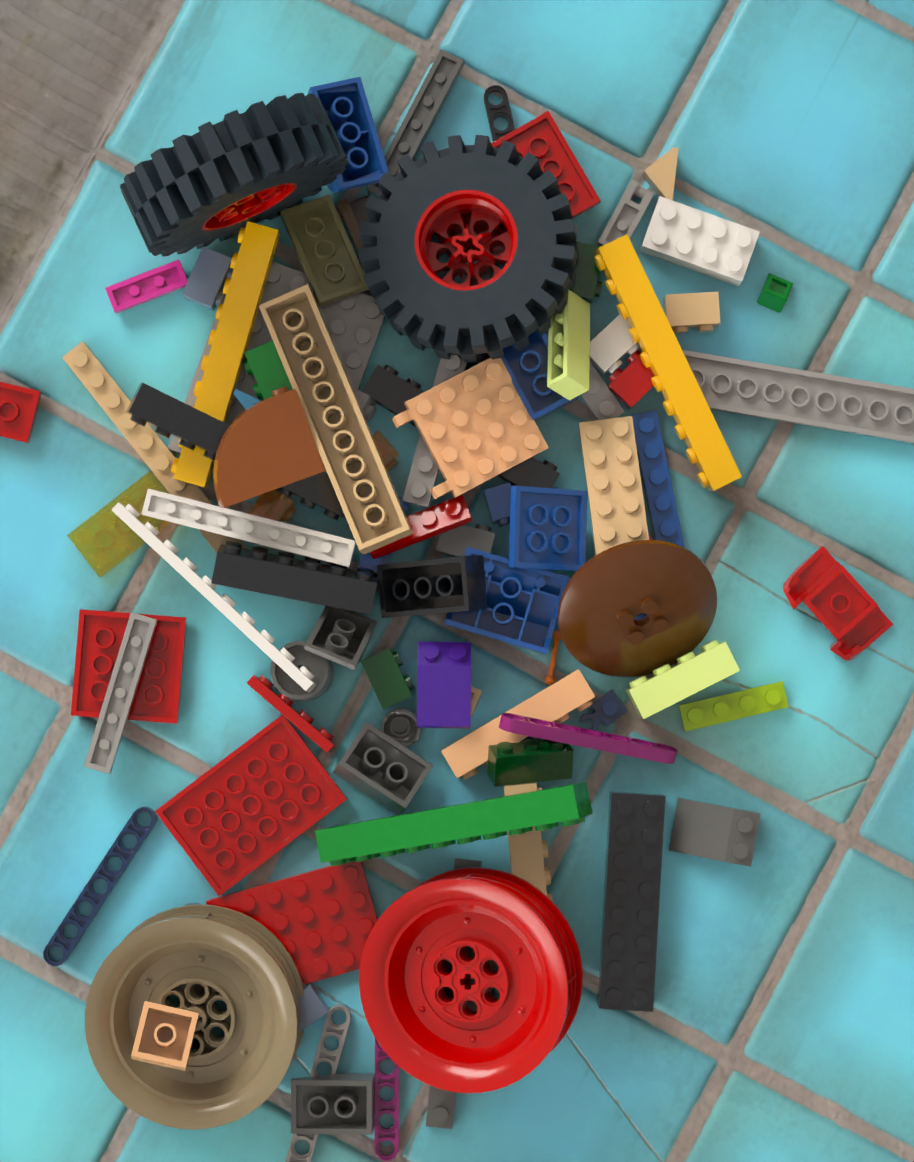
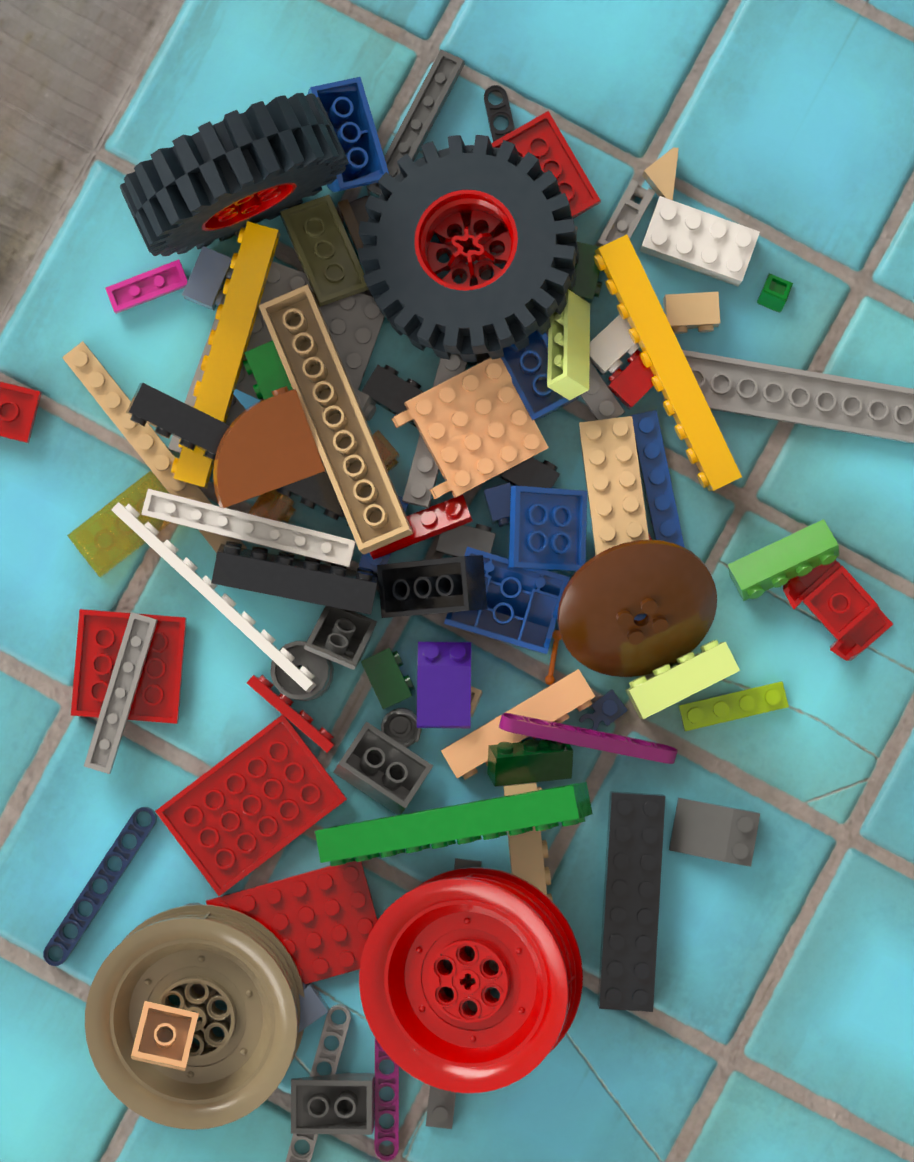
(784, 560): none -> bright green brick

